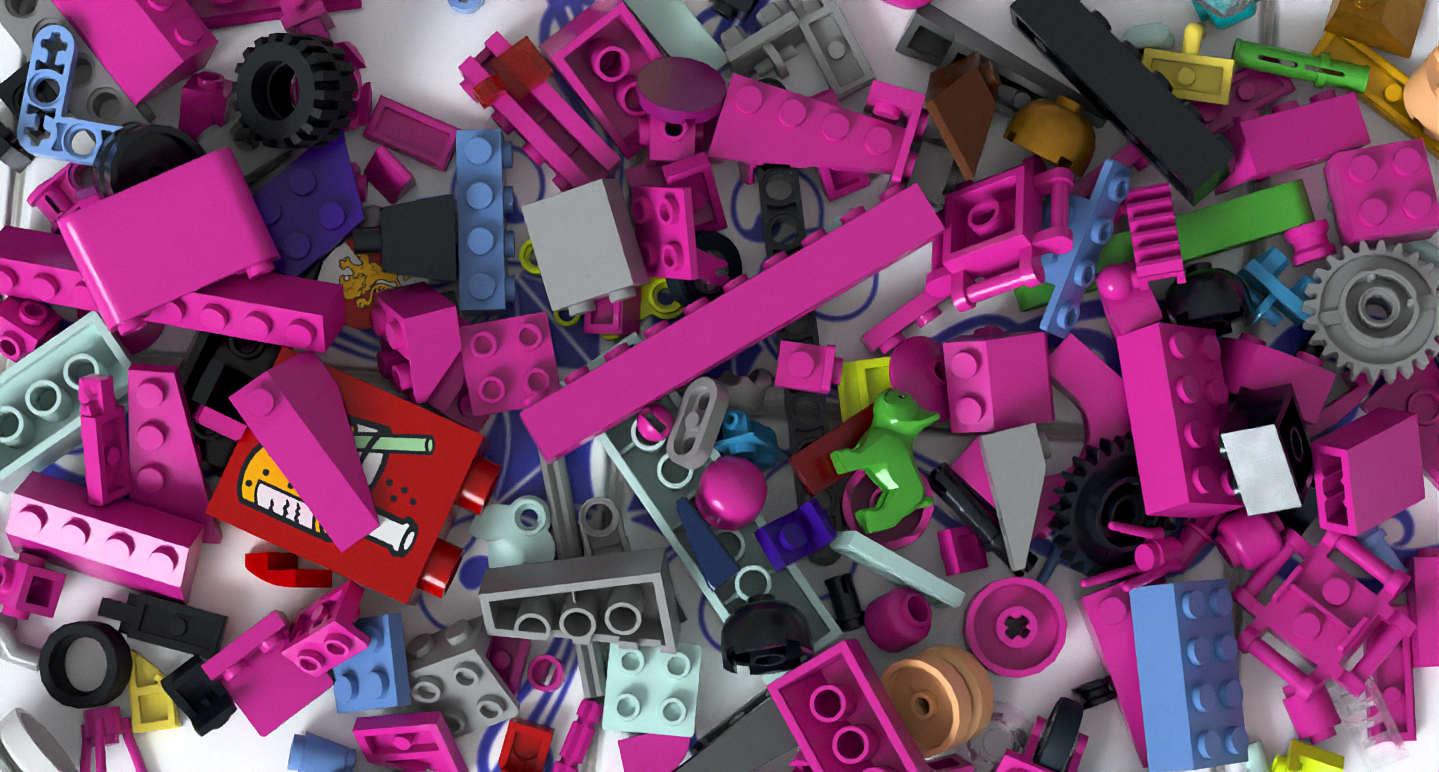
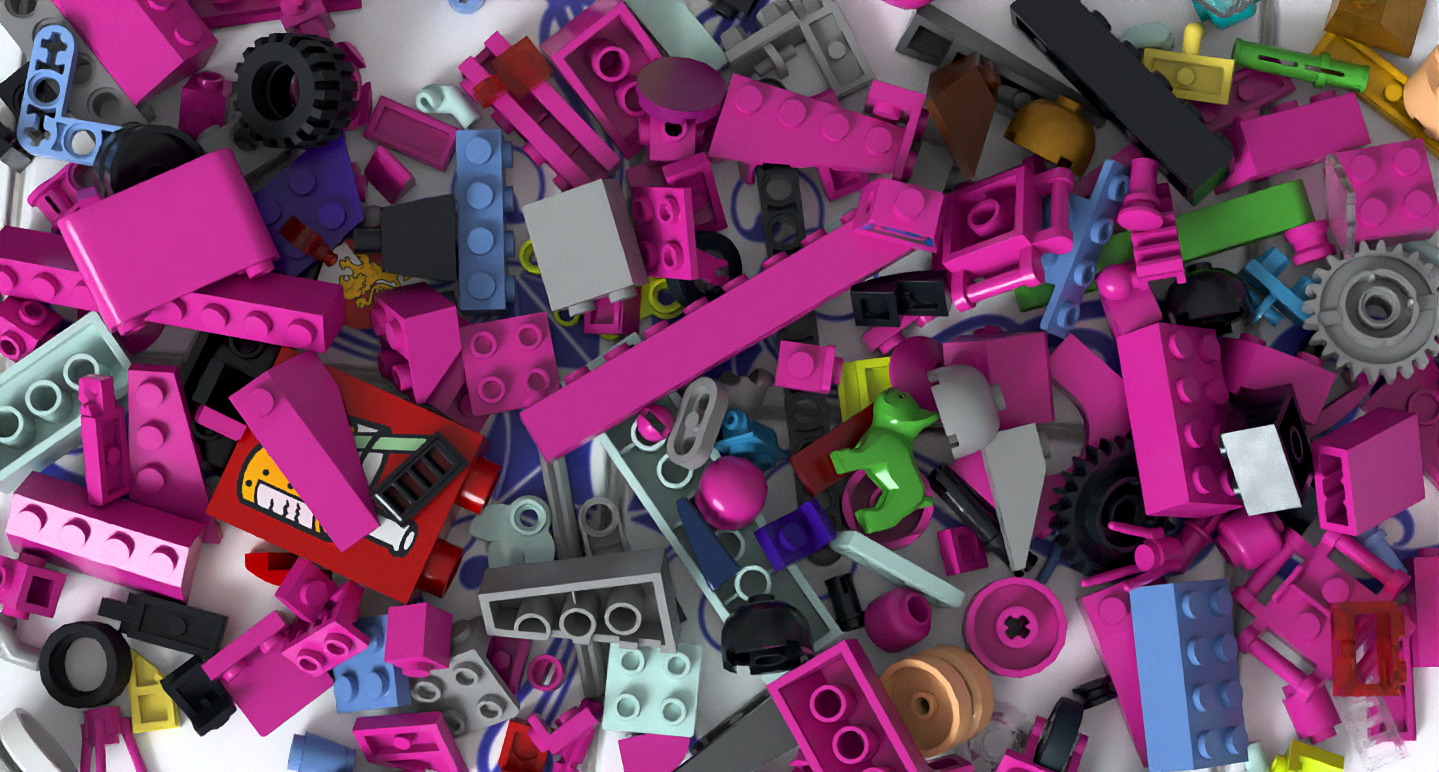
(305, 590): none -> dark pink plate
(307, 241): none -> clear red piece
(394, 480): none -> black slope
(418, 638): none -> dark pink brick
(448, 99): none -> light aqua arm
(571, 728): none -> dark pink bracket
(890, 297): none -> black slope
(901, 214): none -> dark pink torso
(967, 407): none -> light grey cylinder
(1141, 204): none -> dark pink pin
(1340, 205): none -> clear piece
(1389, 628): none -> clear red window

